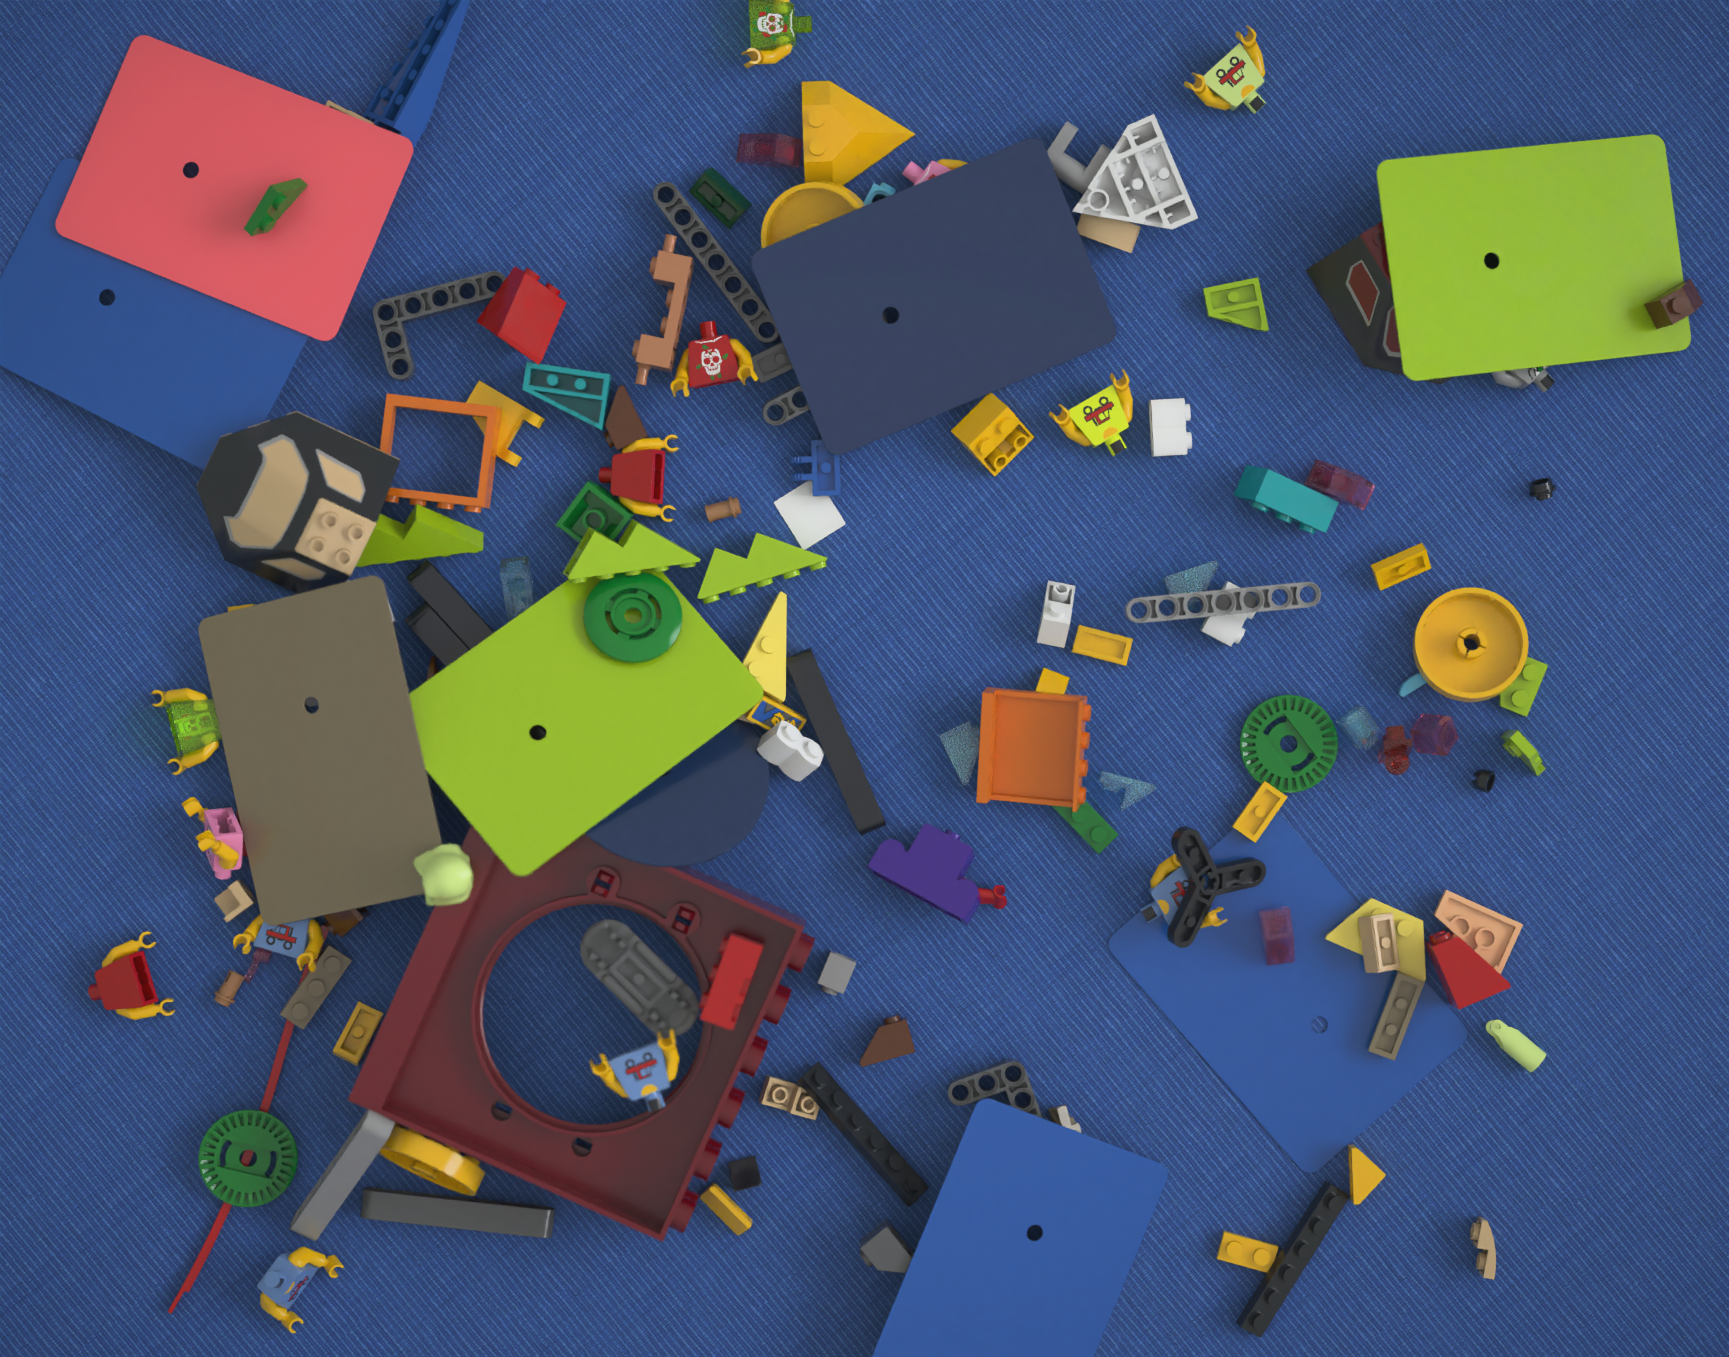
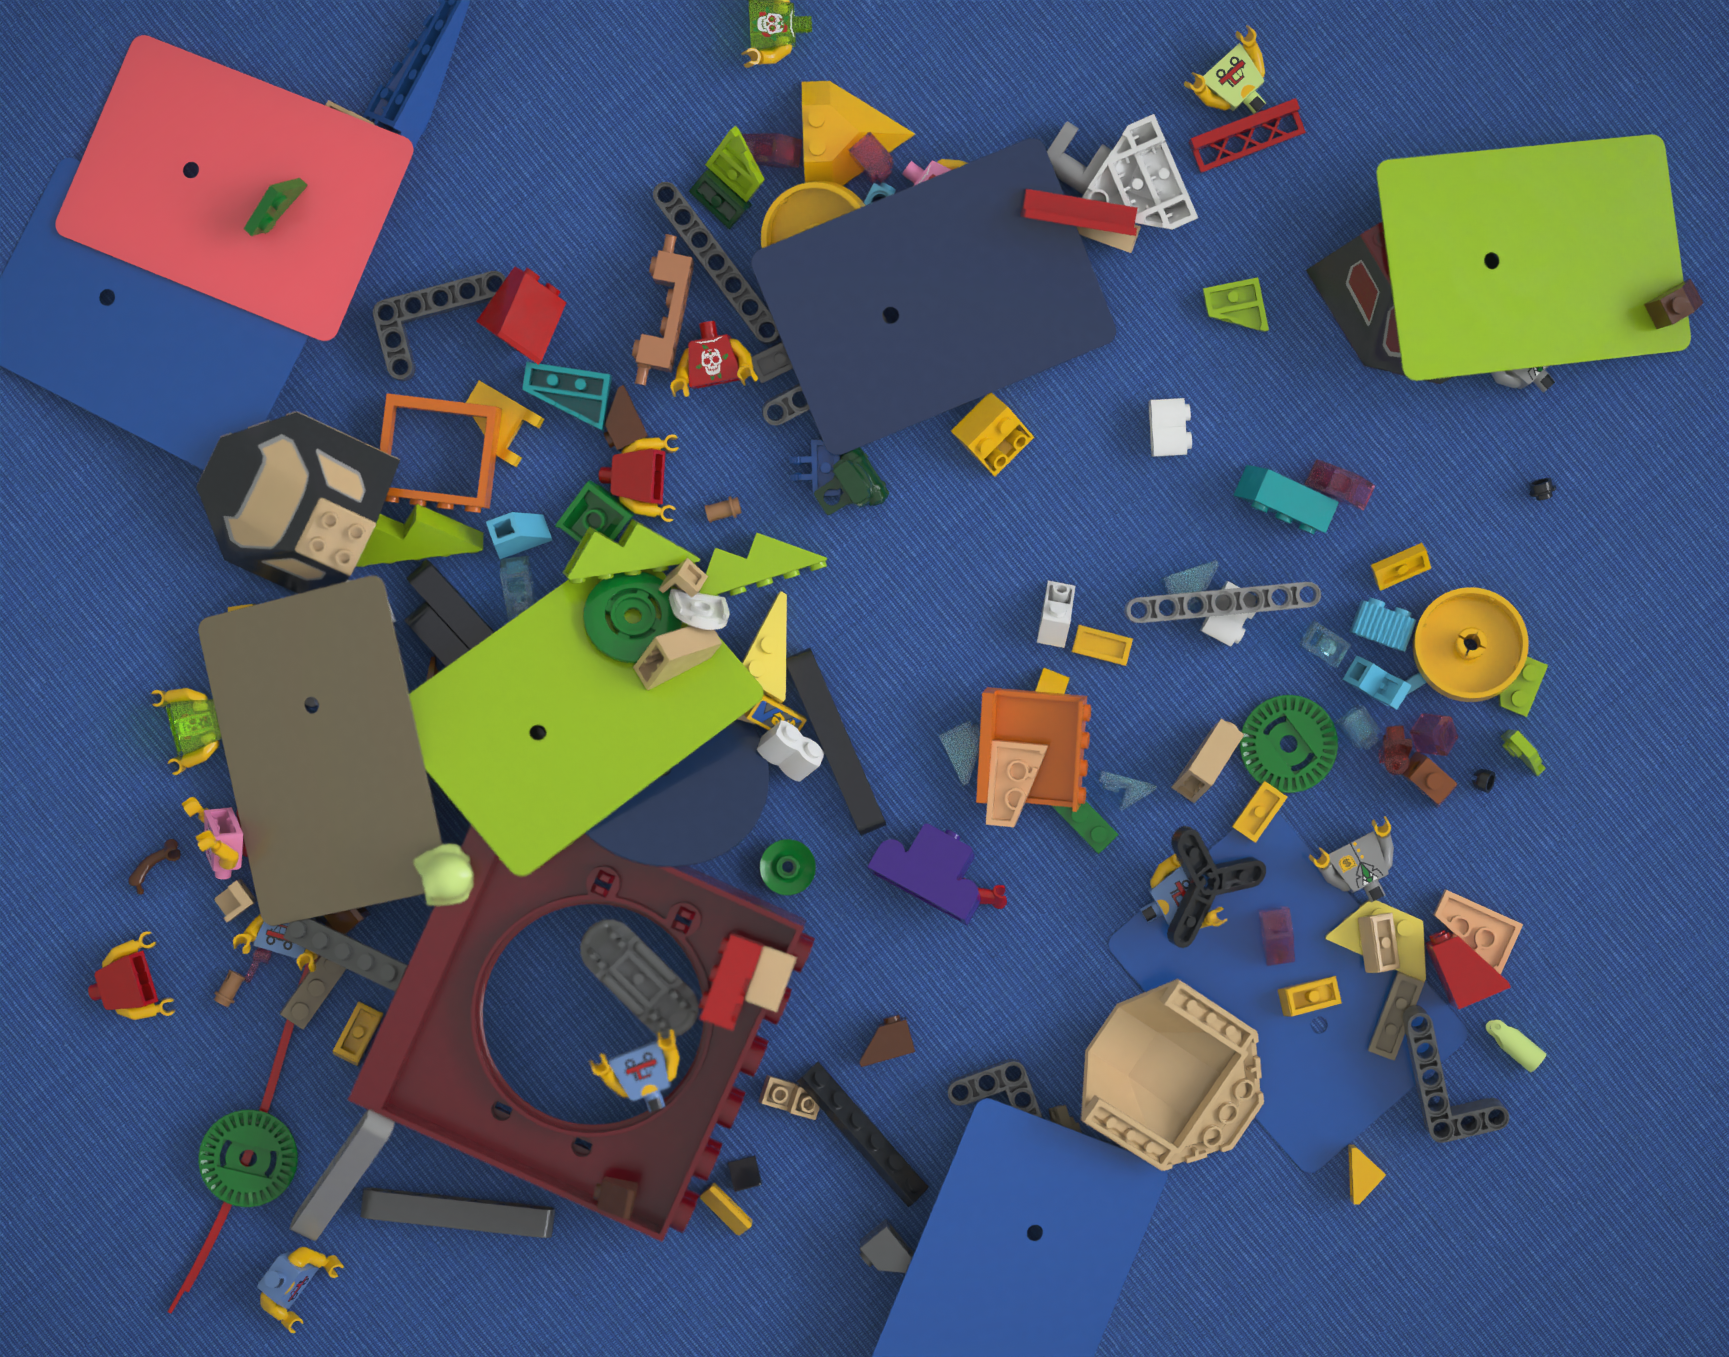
(168, 852): none -> reddish brown piece
(347, 952): none -> dark grey plate
(432, 1160): yellow piece -> none
(518, 532): none -> medium azure slope
(616, 1196): none -> reddish brown slope
(675, 654): none -> tan slope
(685, 577): none -> tan panel
(701, 610): none -> white tile
(736, 165): none -> lime wing
(770, 978): none -> tan slope
(772, 867): none -> green dish
(809, 516): white sticker -> none
(836, 973): light grey brick -> none
(857, 480): none -> dark green piece
(872, 158): none -> clear pink slope
(1011, 778): none -> light nougat wing
(1079, 212): none -> red fence
(1100, 417): torso -> none
(1172, 1076): none -> tan windscreen
(1208, 760): none -> tan slope
(1244, 125): none -> red fence
(1246, 1251): yellow plate -> none
(1292, 1259): black plate -> none
(1309, 996): none -> yellow slope
(1324, 644): none -> clear light blue slope
(1360, 862): none -> light grey torso
(1376, 682): none -> medium azure brick
(1383, 625): none -> medium azure brick
(1429, 779): none -> dark orange torso
(1436, 1087): none -> dark grey beam
(1483, 1239): tan slope -> none

